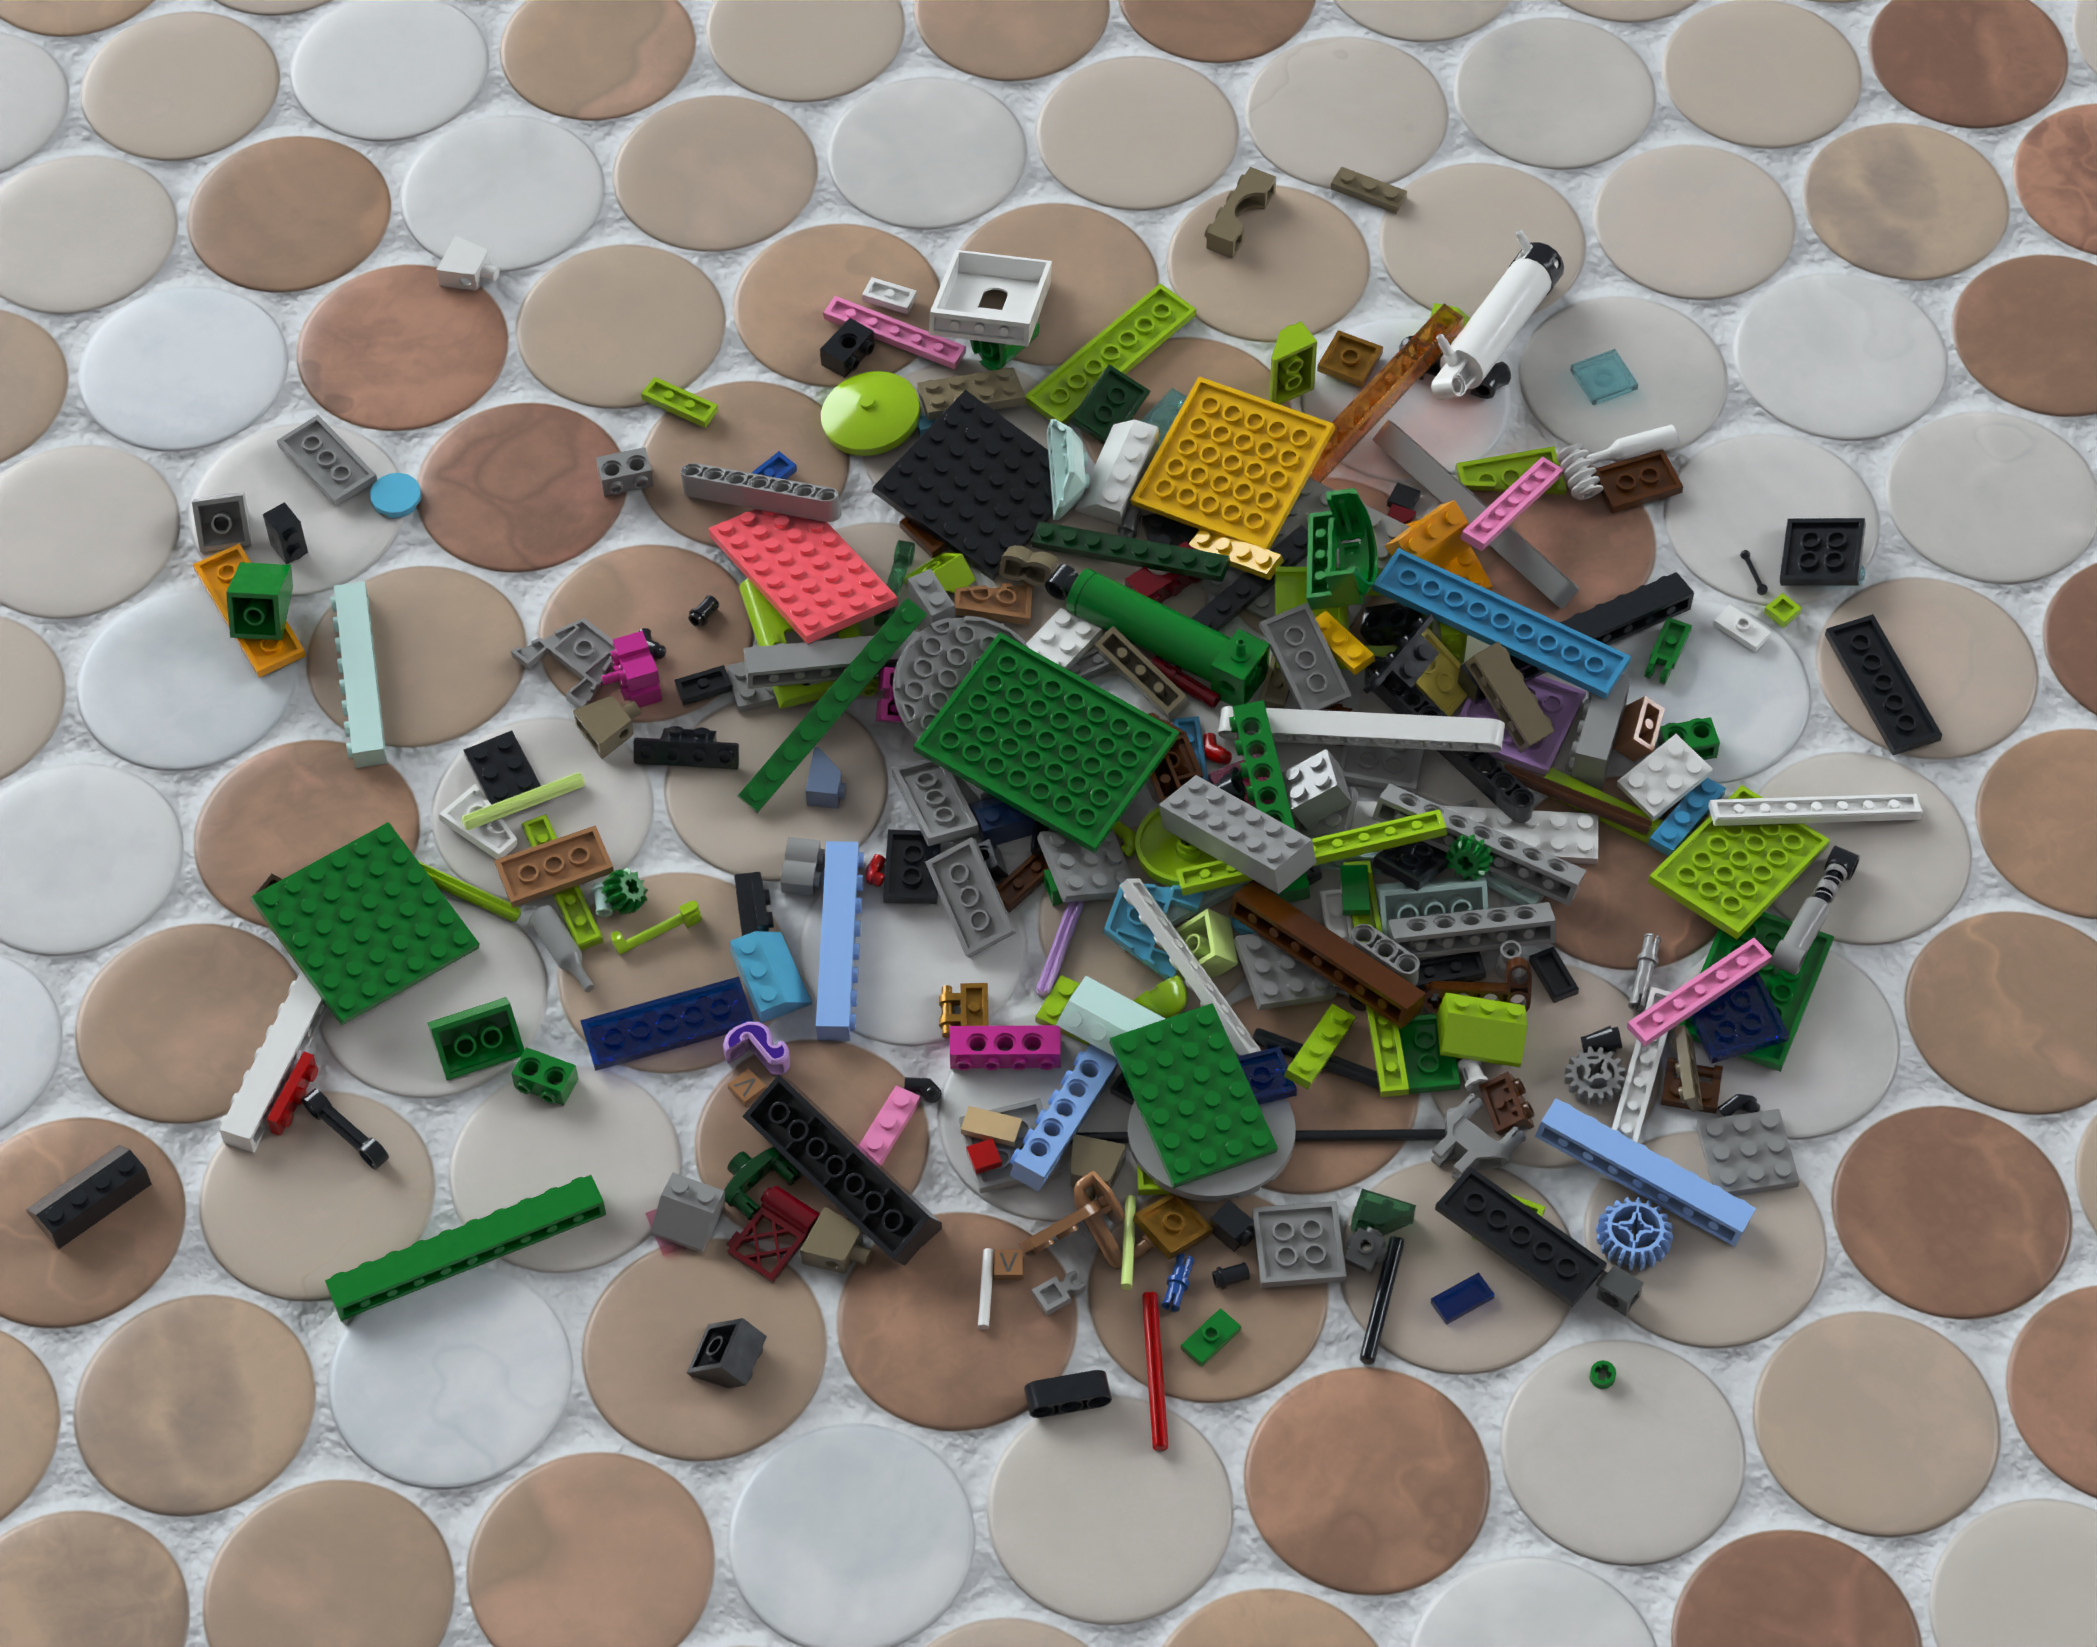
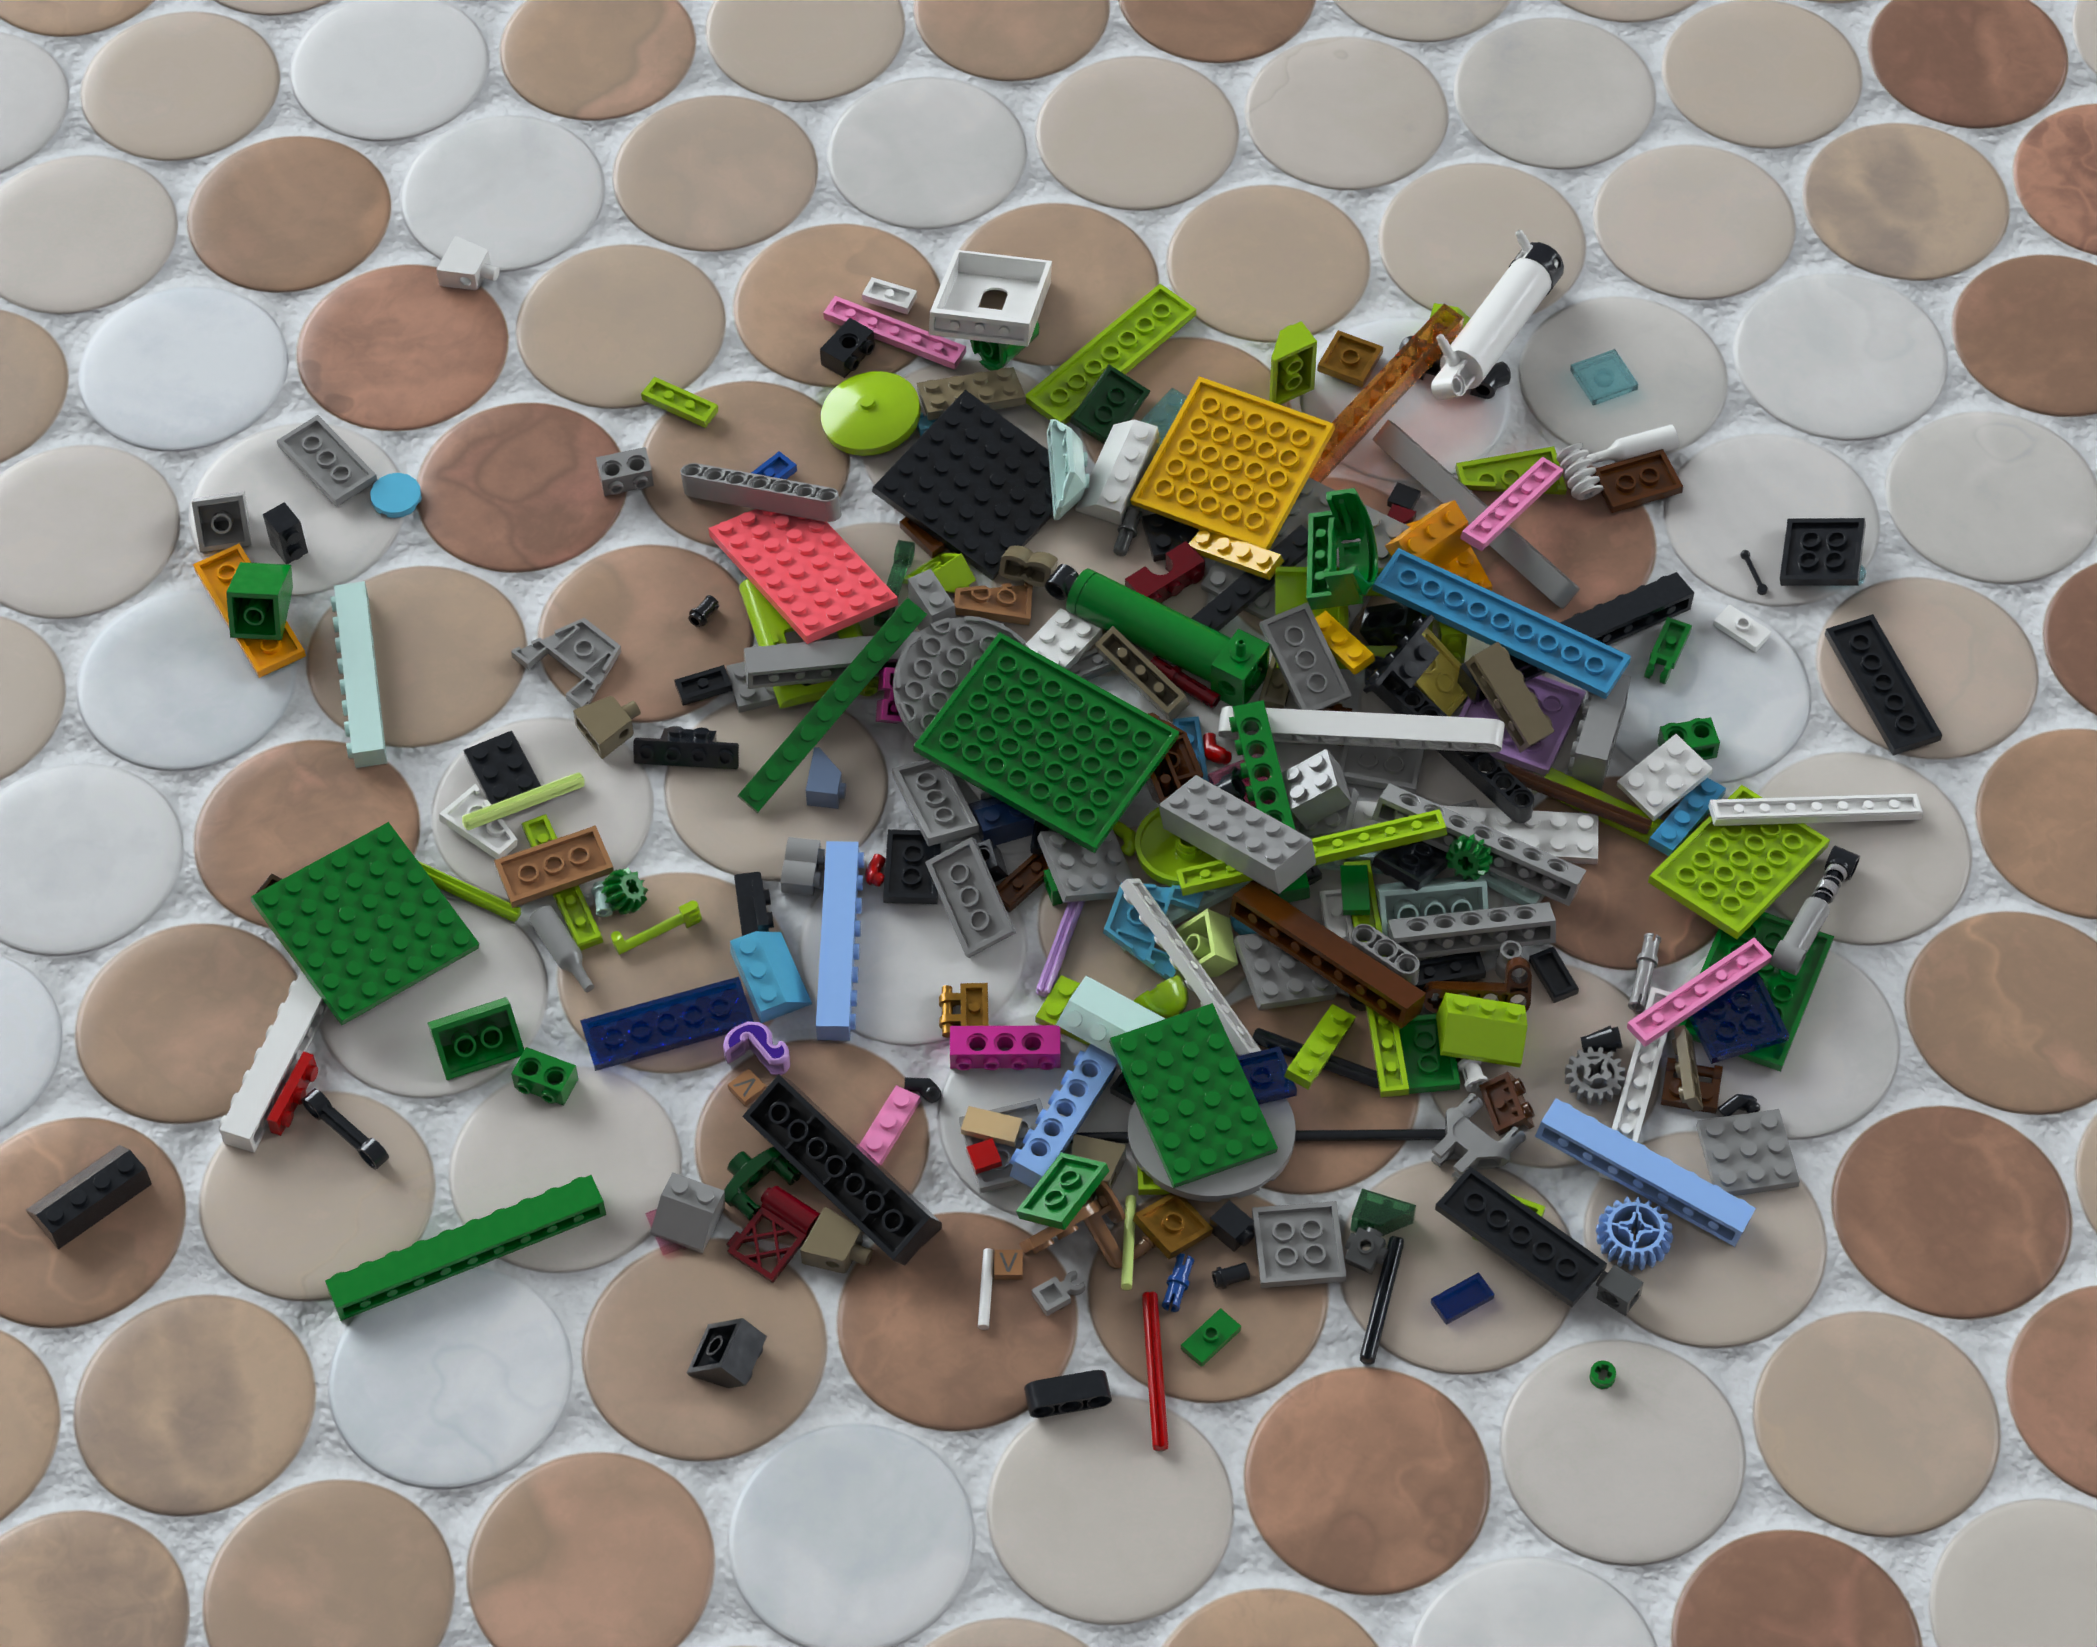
(634, 670): dark pink brick -> none
(656, 650): black arm -> none
(1062, 1191): none -> green plate
(1130, 551): dark green plate -> none
(1252, 192): dark tan arch -> none
(1368, 190): dark tan plate -> none
(1639, 728): nougat brick -> none
(1782, 610): lime plate -> none

